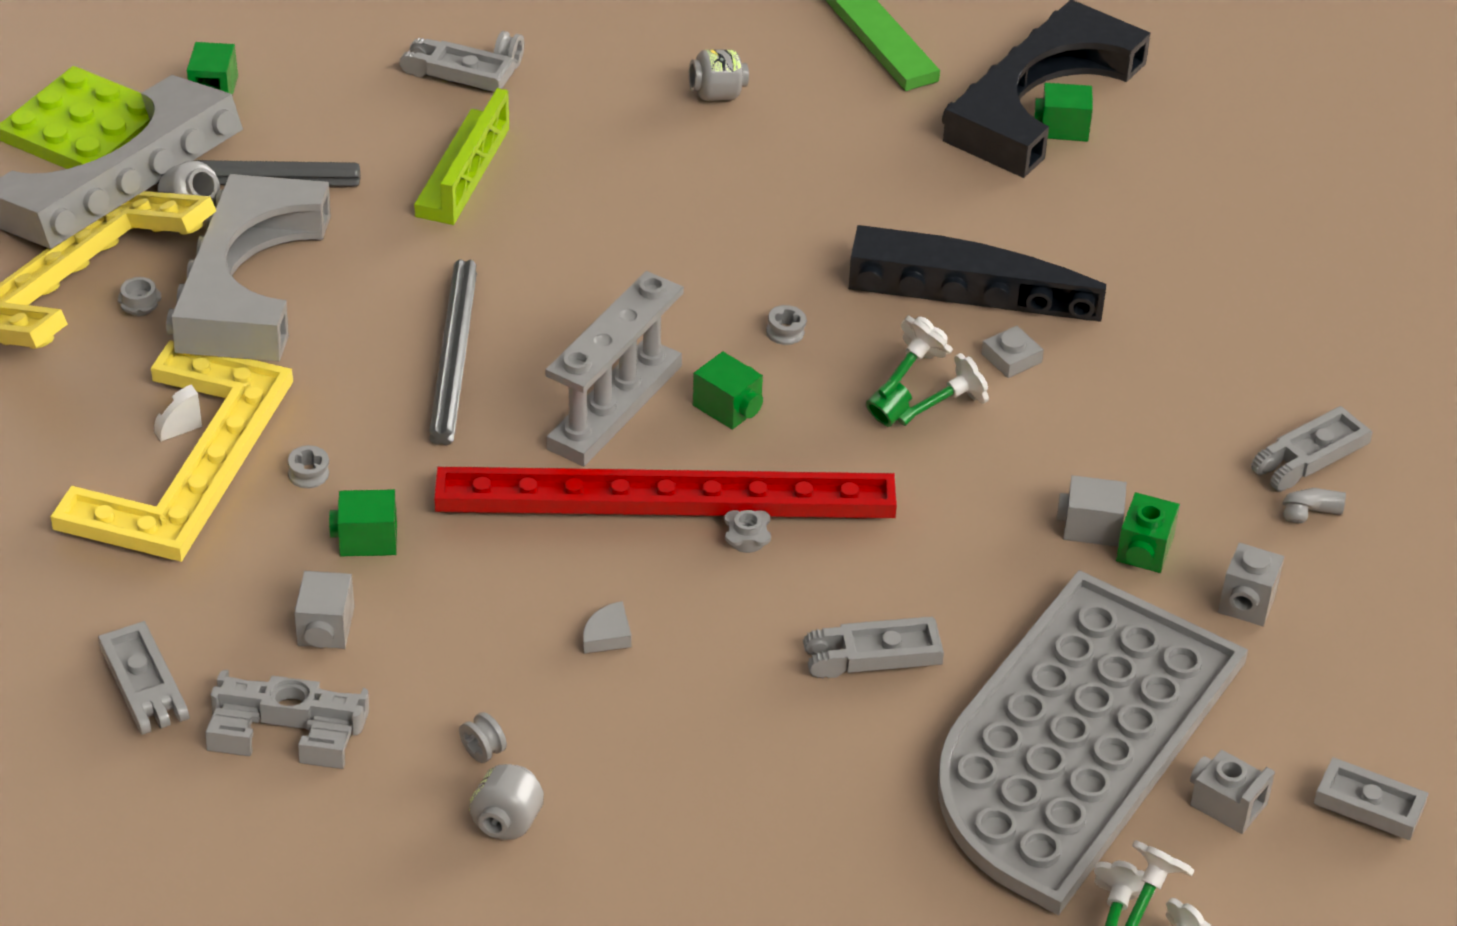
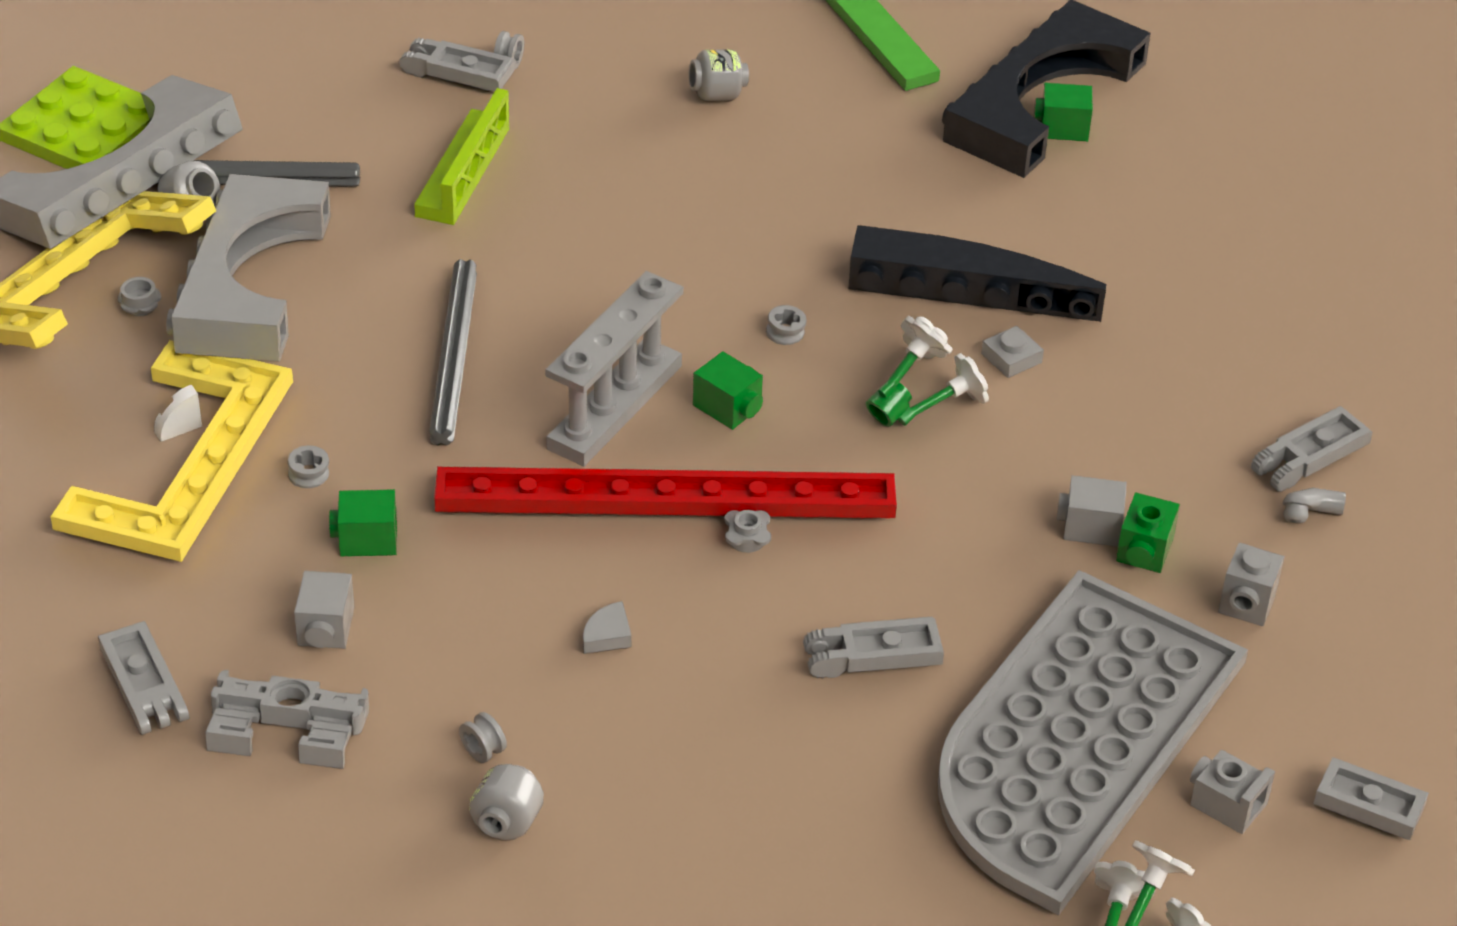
(214, 66): green brick -> none

